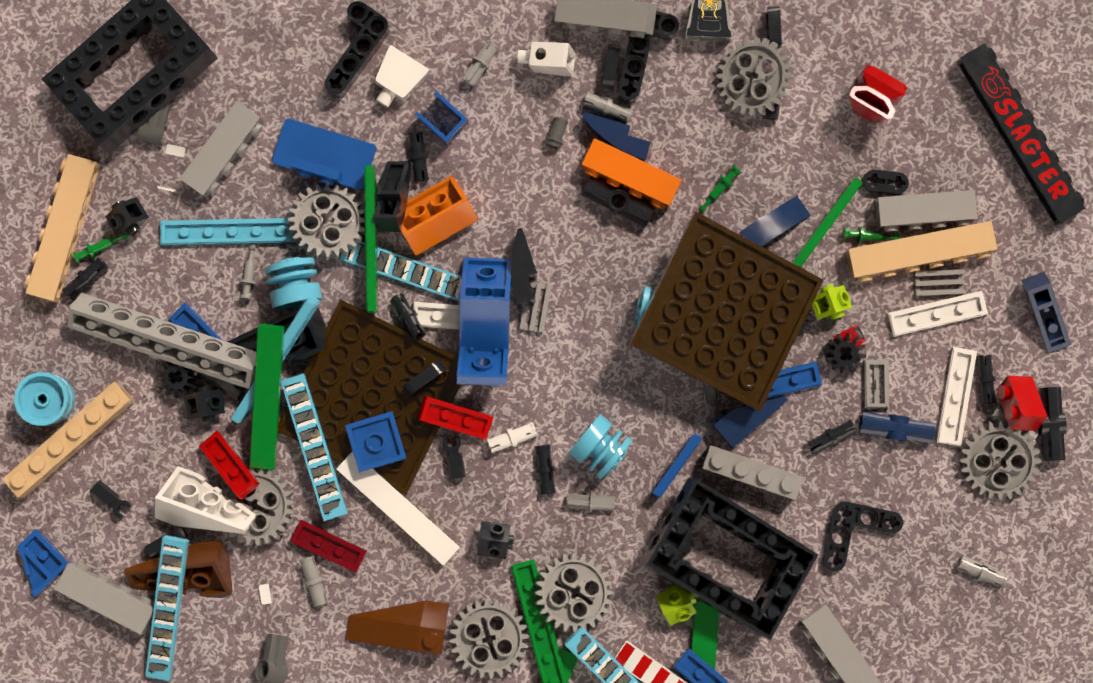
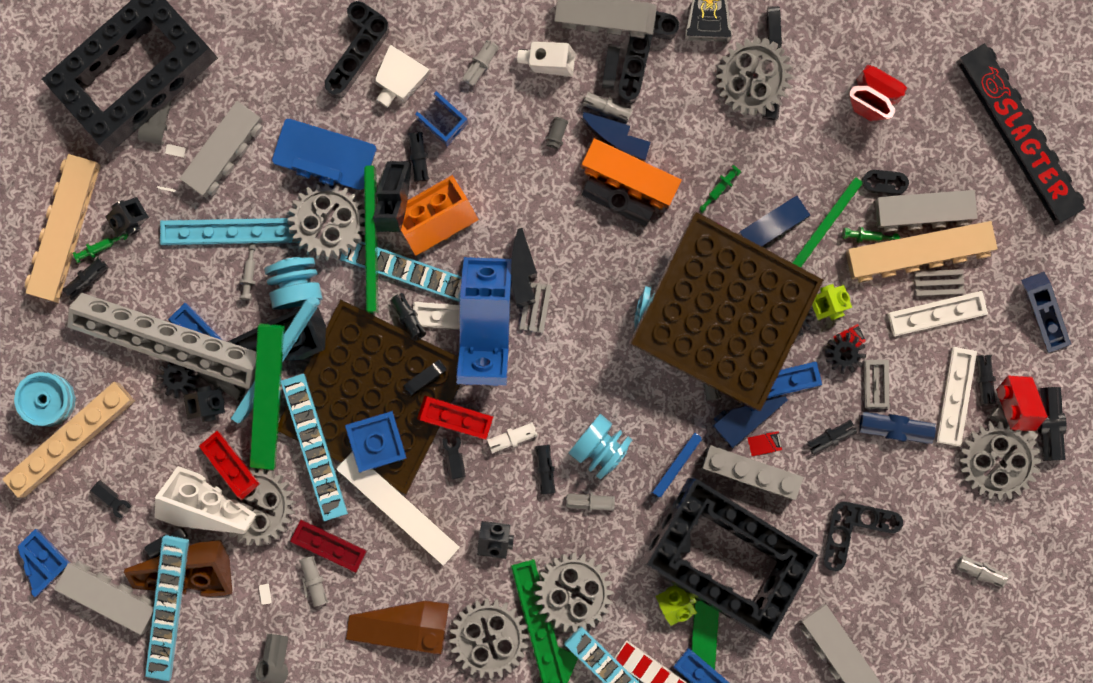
(764, 443): none -> red sticker

